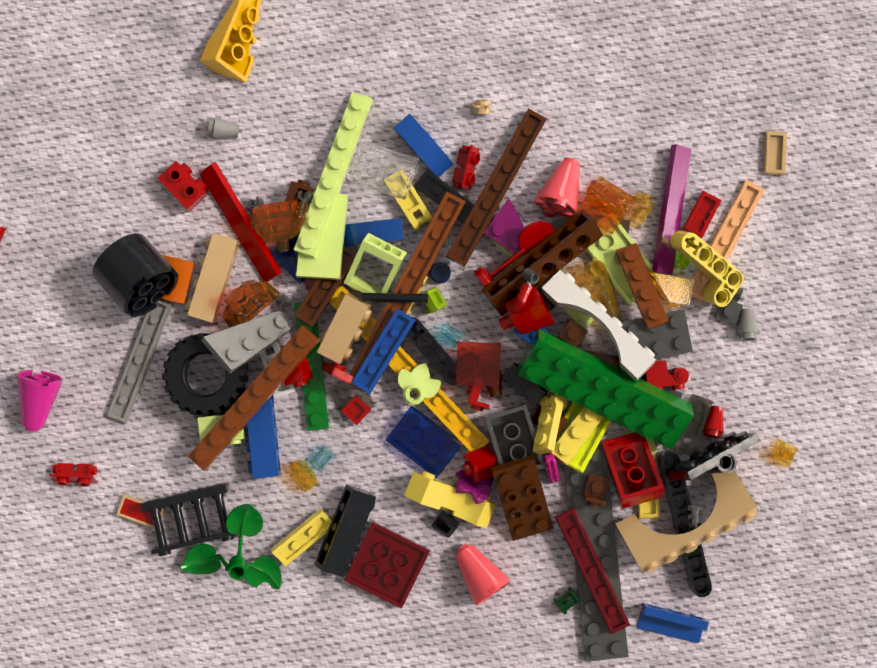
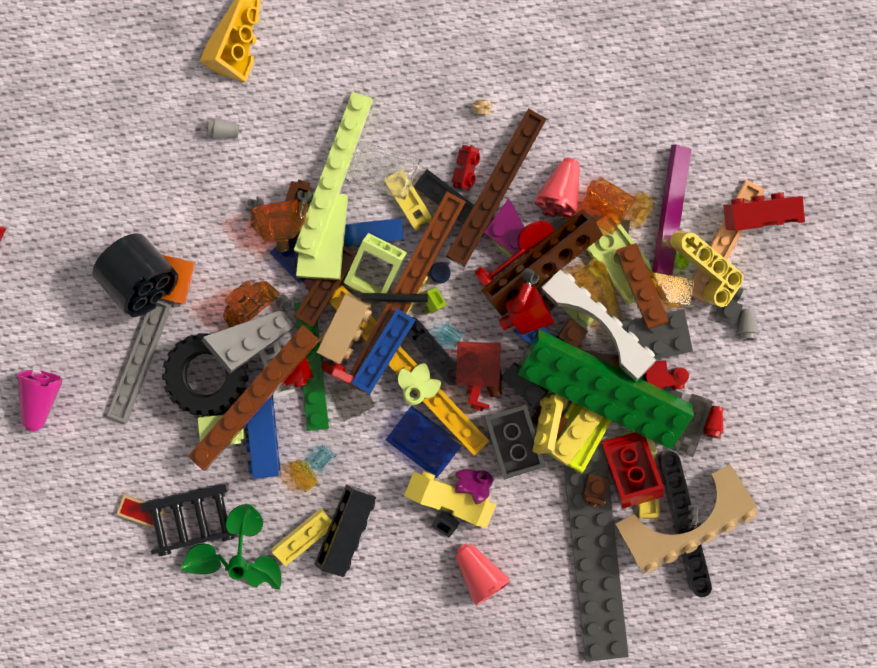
(82, 476): red hinge -> none
(183, 185): red brick -> none
(213, 278): tan brick -> none
(240, 222): red tile -> none
(356, 410): red plate -> none
(387, 564): dark red plate -> none
(423, 145): blue slope -> none
(479, 463): red brick -> none
(522, 497): reddish brown plate -> none
(551, 468): dark pink axle -> none
(564, 607): dark green bush -> none
(592, 570): dark red tile -> none
(671, 623): blue panel -> none
(701, 214): red plate -> none
(717, 458): black plate -> none
(763, 212): none -> red wedge
(775, 153): tan tile -> none
(783, 453): clear yellow tile -> none

